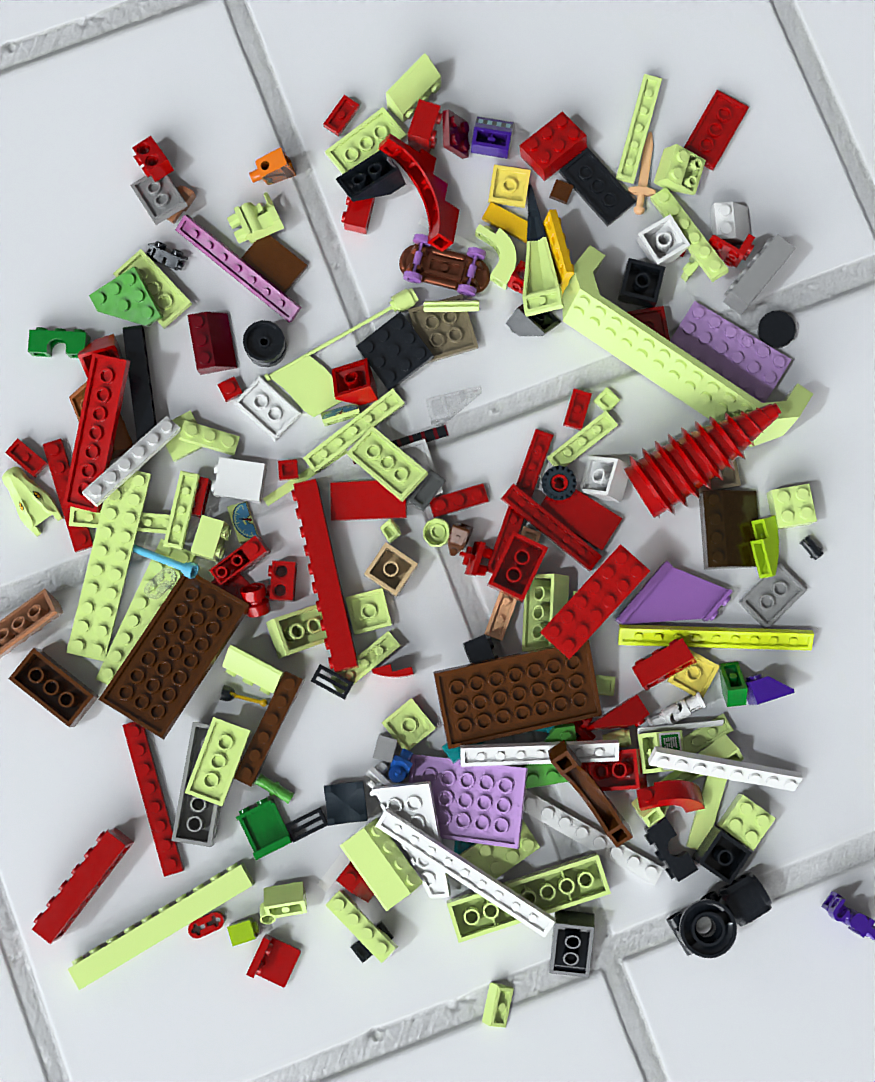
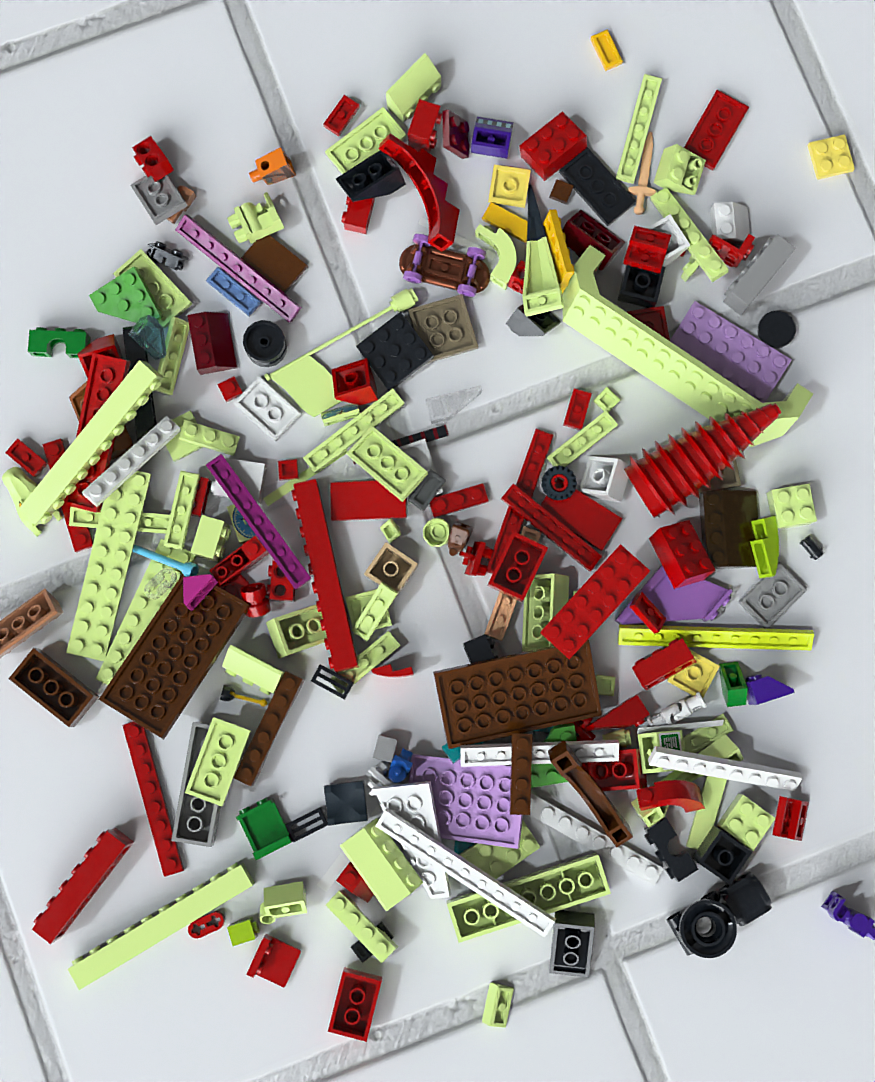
(91, 442): none -> yellowish green brick
(150, 336): none -> clear light blue slope
(175, 346): none -> yellowish green plate
(196, 588): none -> dark pink slope
(233, 291): none -> medium blue tile
(258, 521): none -> magenta plate
(274, 788): bright green pin -> none
(355, 1004): none -> red brick
(374, 611): none -> yellowish green tile
(408, 725): yellowish green plate -> none
(451, 306): yellowish green axle -> none
(520, 774): none -> reddish brown plate
(583, 231): none -> dark red slope
(606, 50): none -> yellow tile
(647, 249): none -> red slope
(647, 612): none -> red plate
(681, 554): none -> red brick
(790, 818): none -> red slope
(831, 157): none -> light yellow plate

